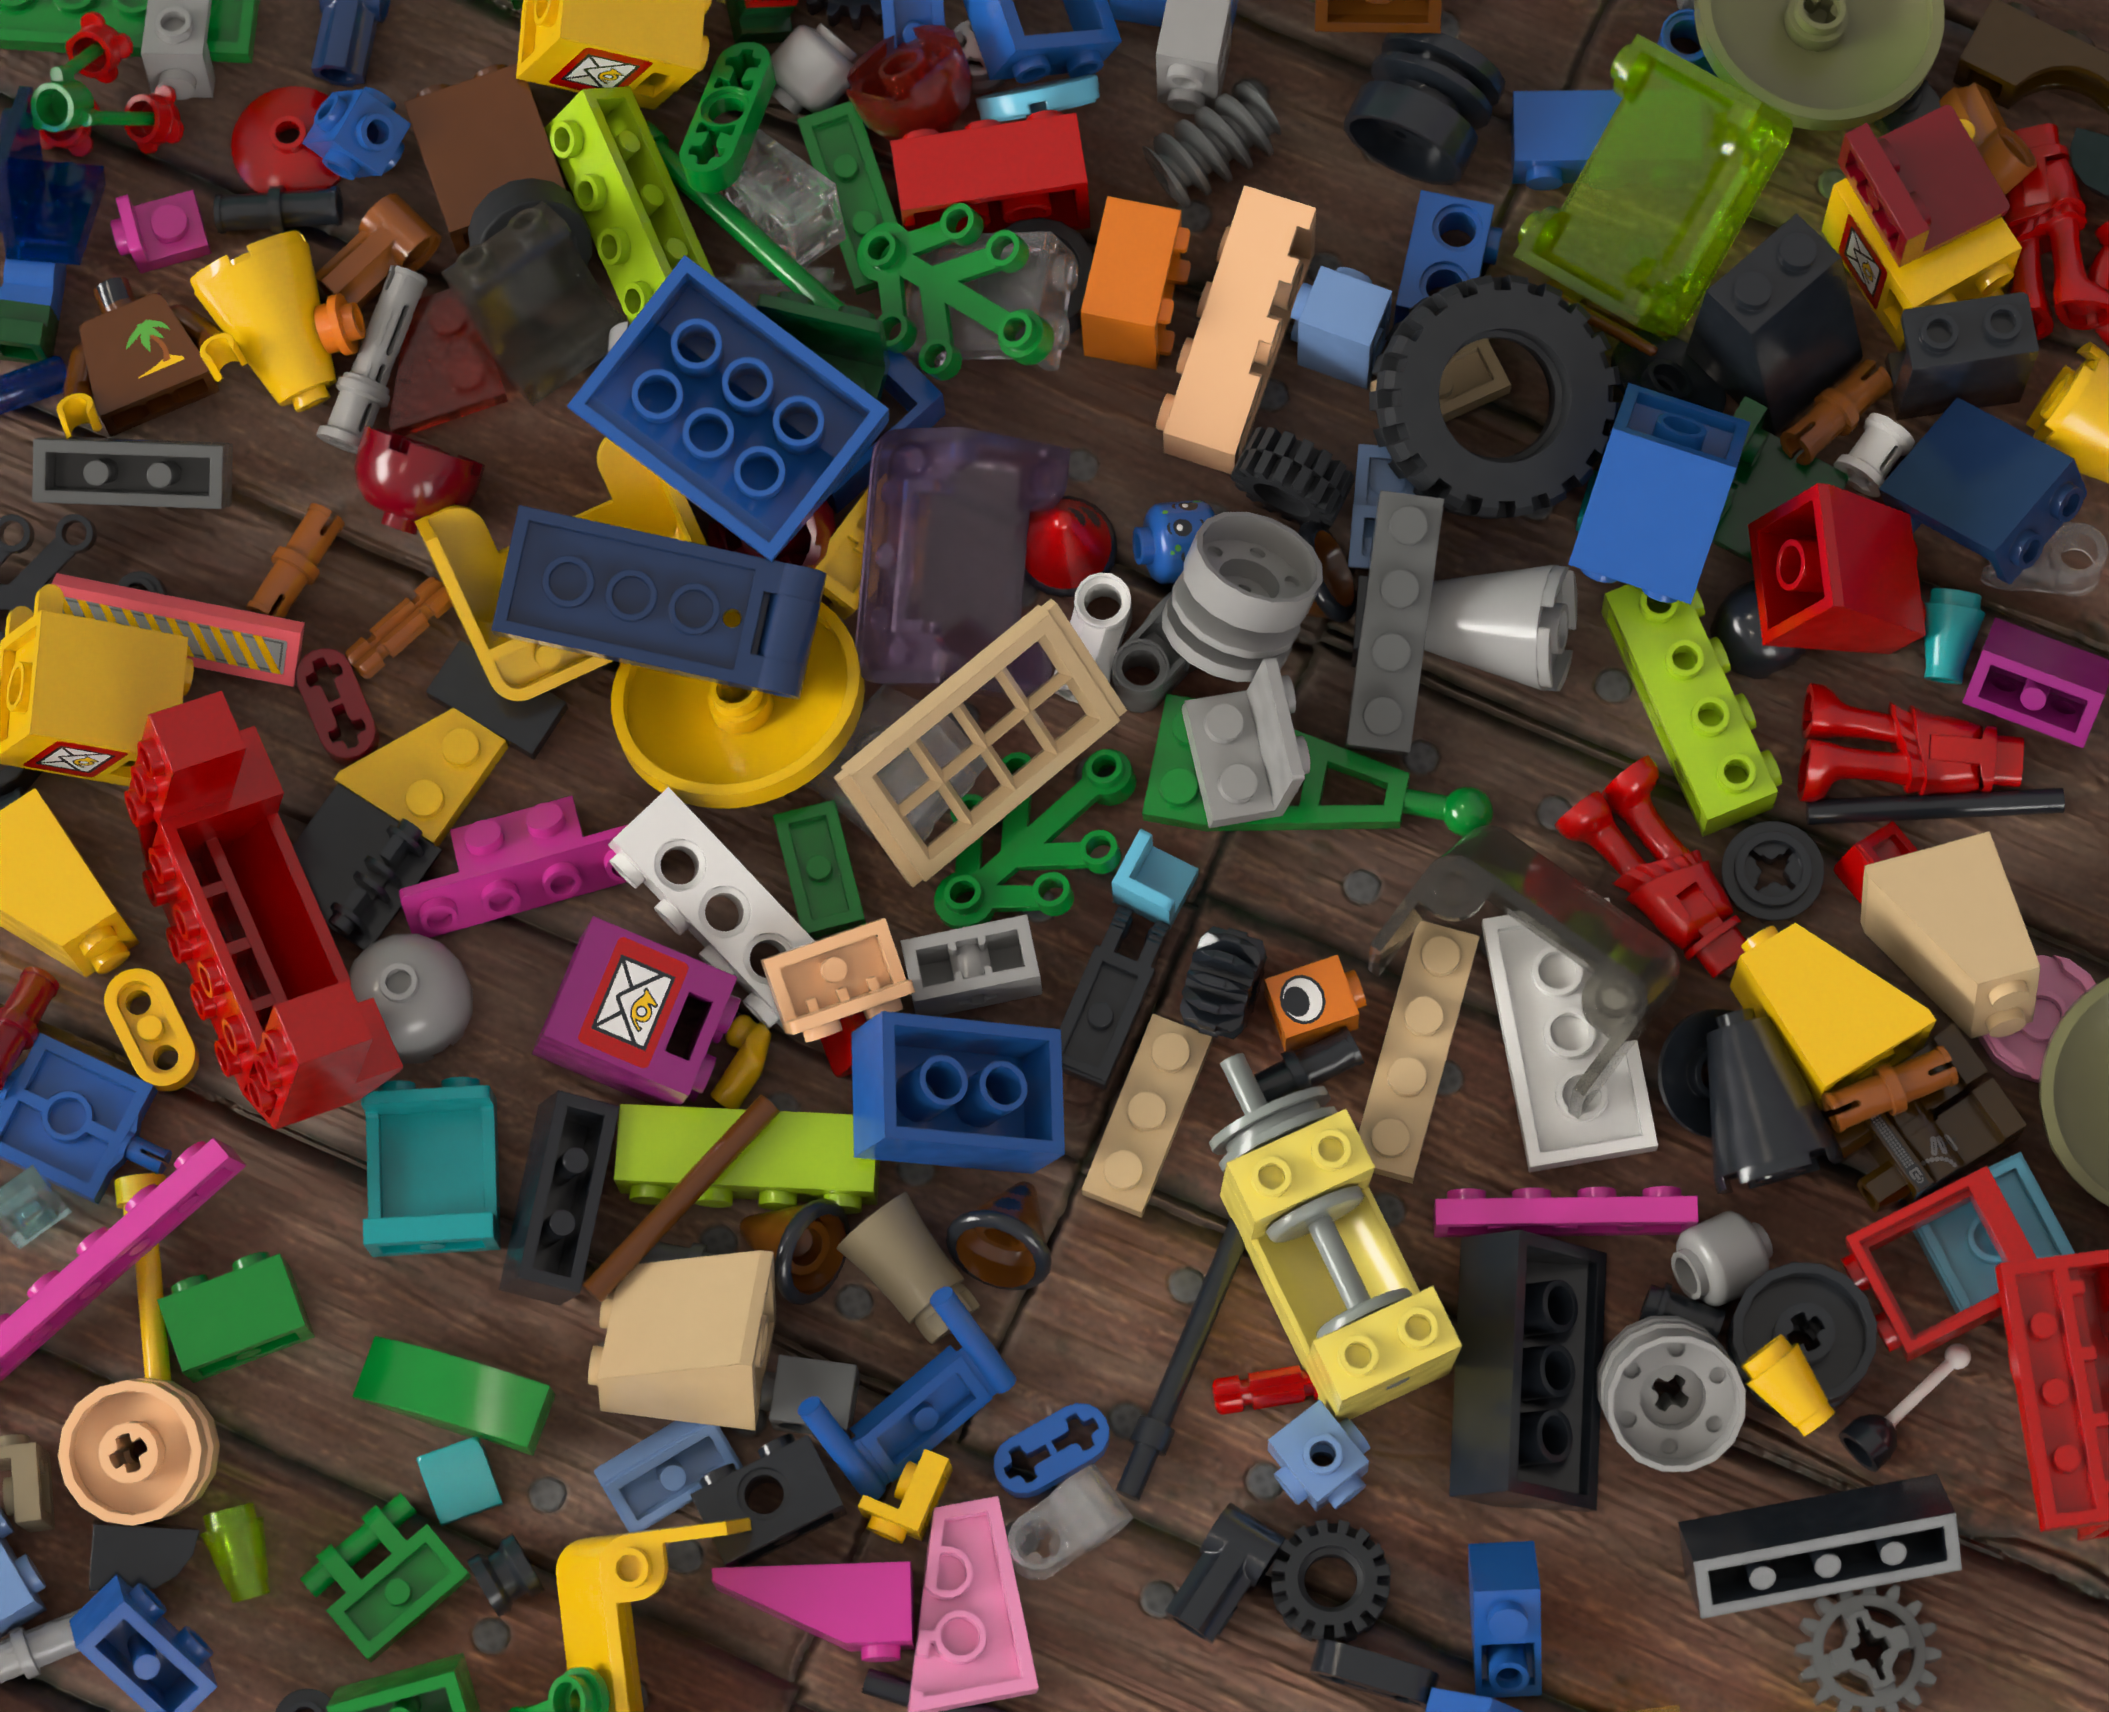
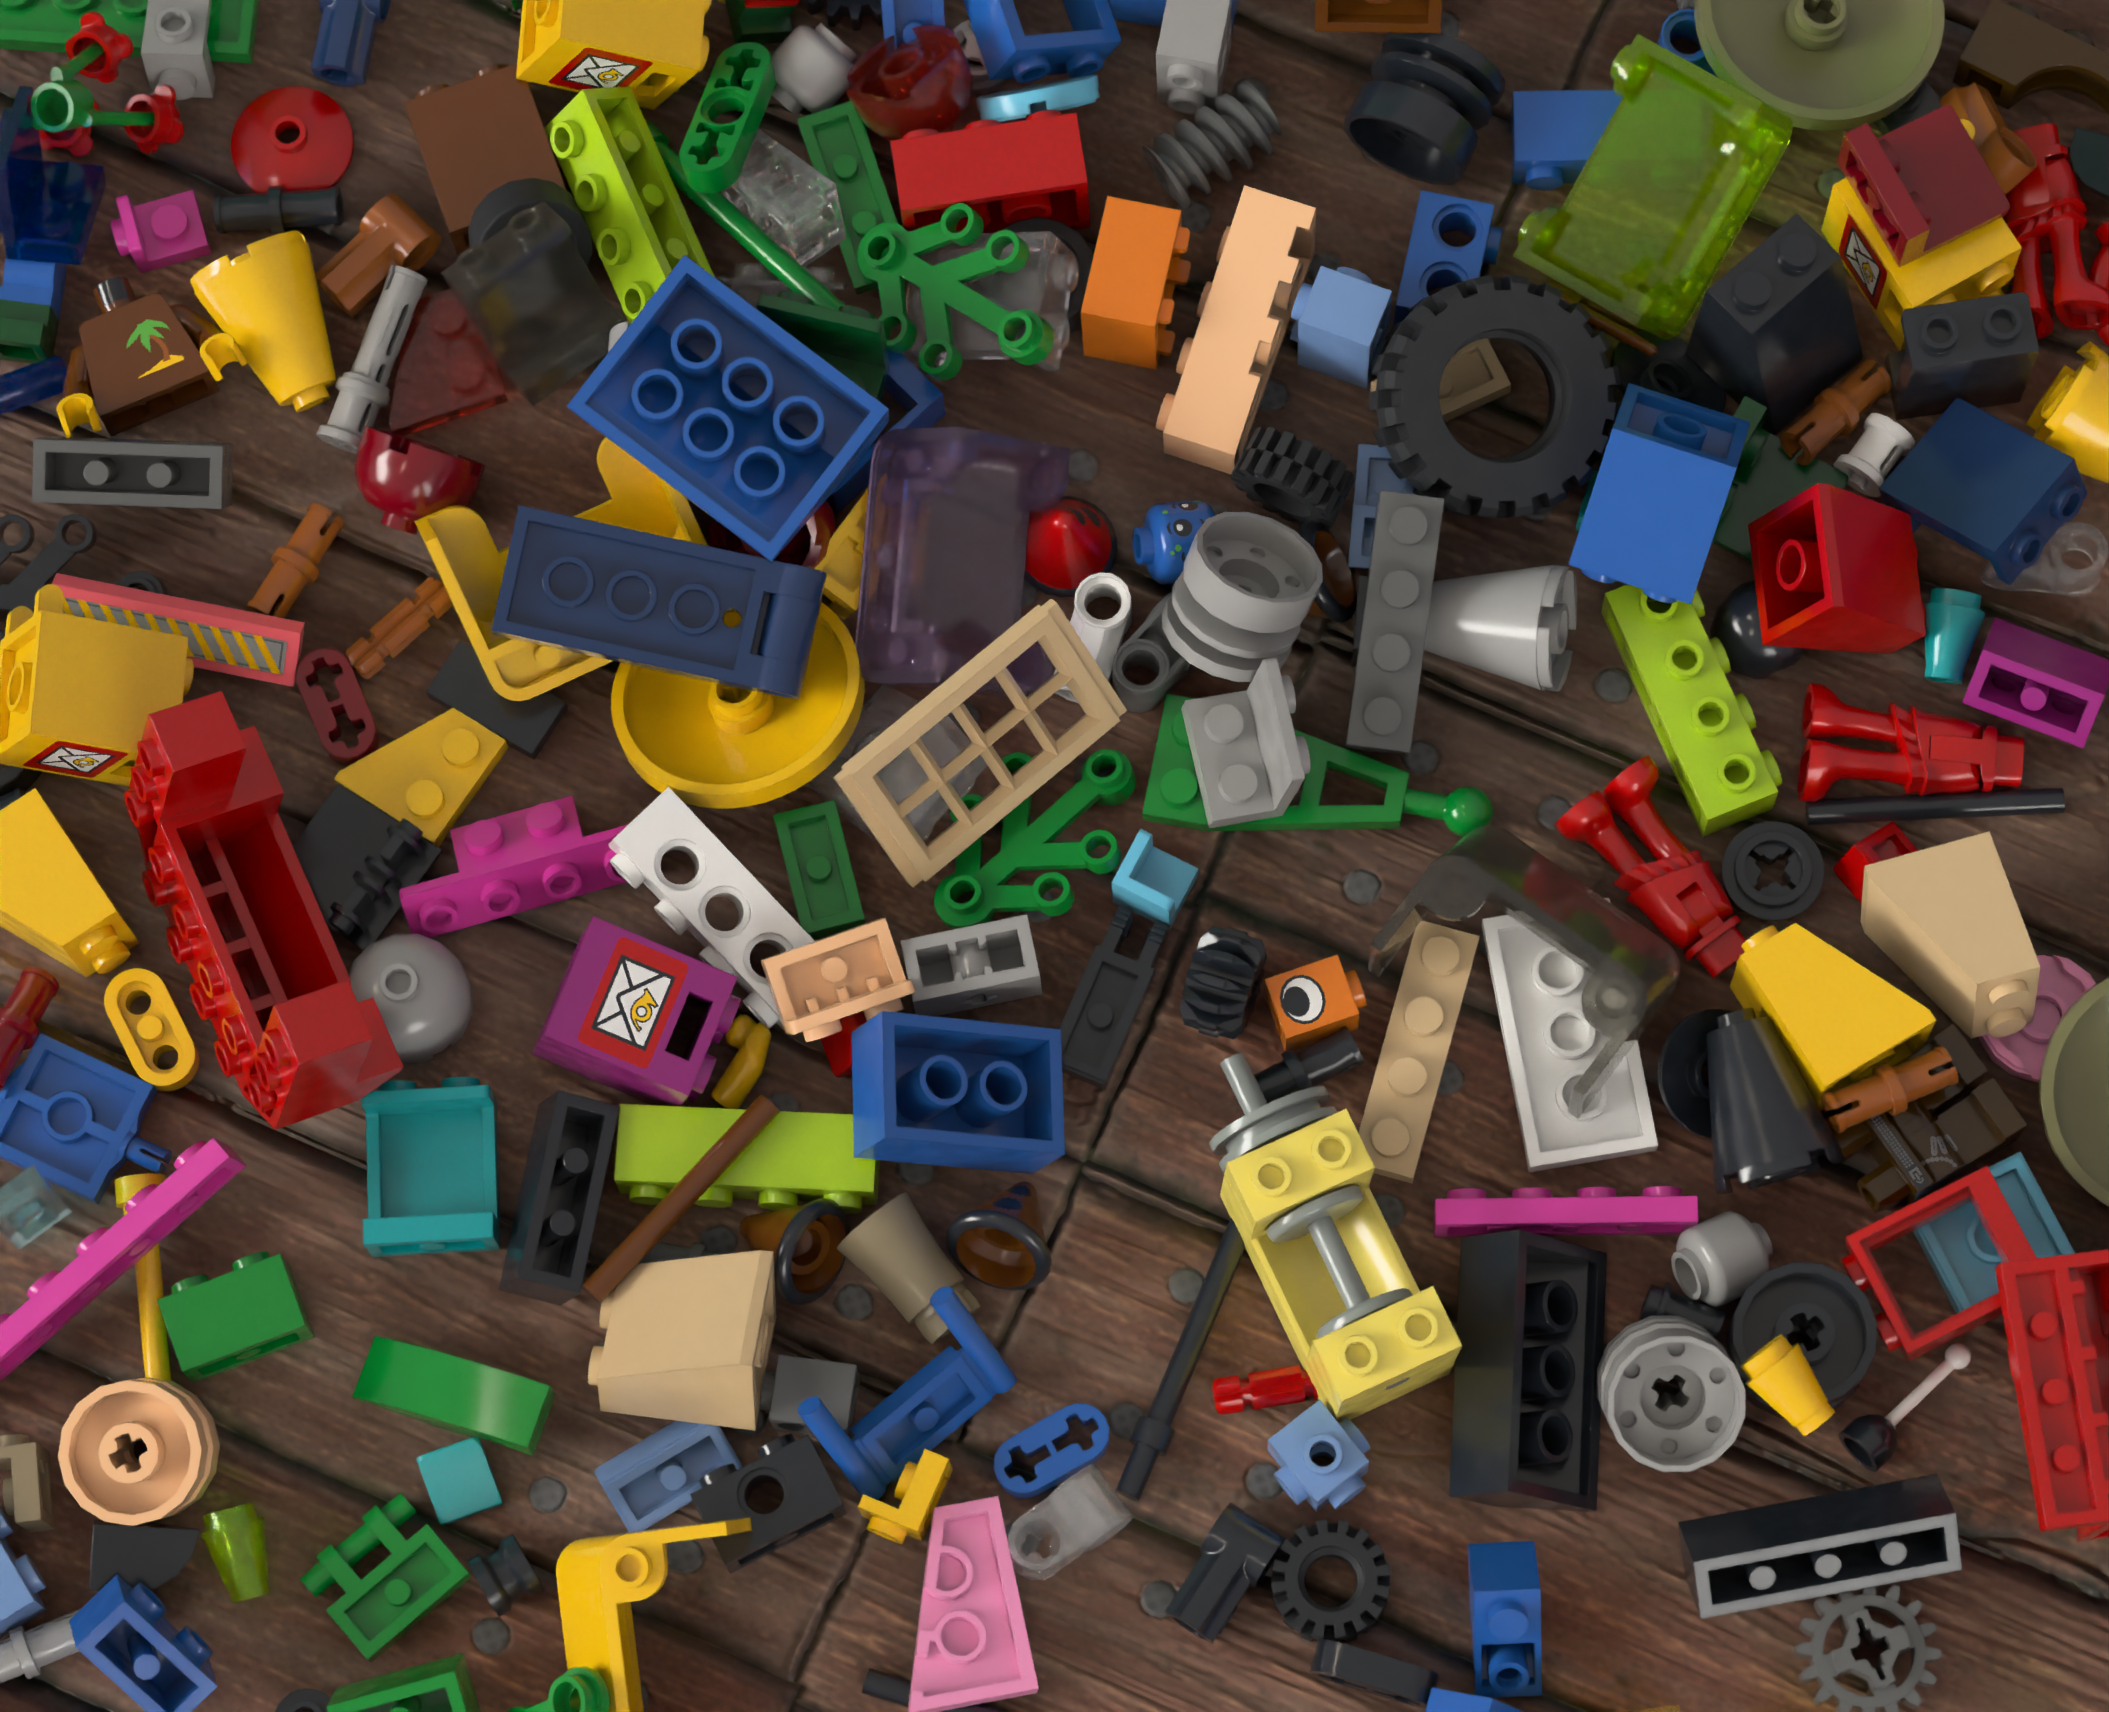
(339, 325): orange plate -> none
(358, 133): blue brick -> none
(845, 1604): dark pink slope -> none
(1147, 1115): tan plate -> none

